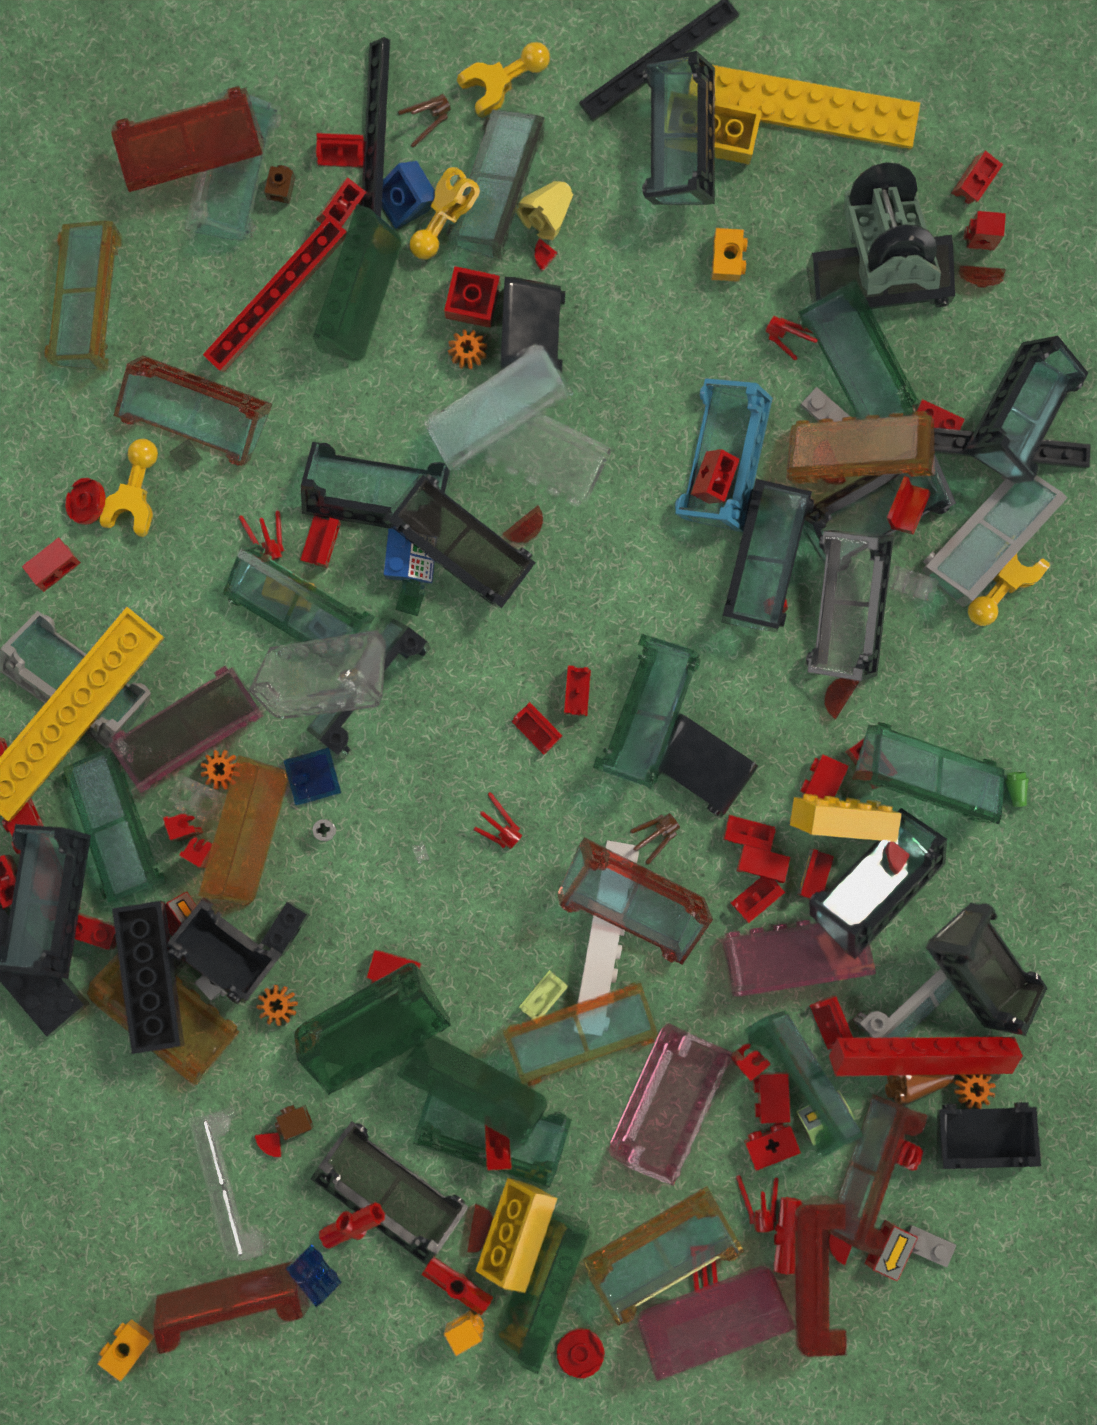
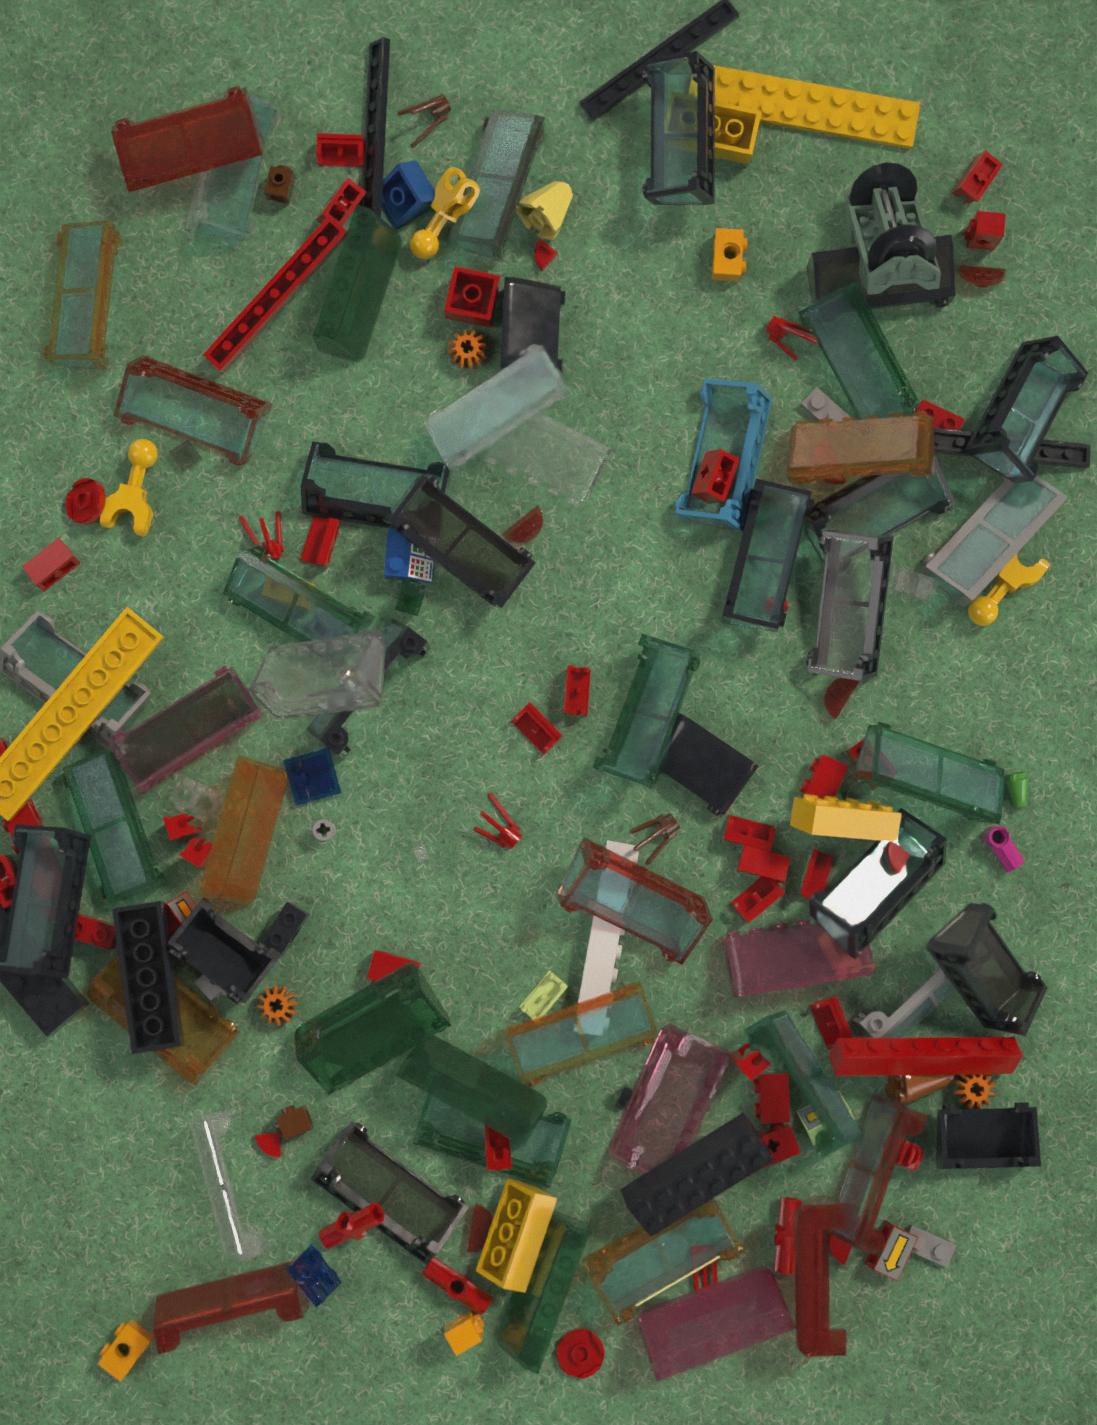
(212, 770): orange gear -> none
(497, 79): yellow piece -> none
(624, 1096): none -> black tile
(696, 1174): none -> black brick
(764, 1217): red plant -> none
(908, 507): red panel -> none
(1005, 849): none -> dark pink piece

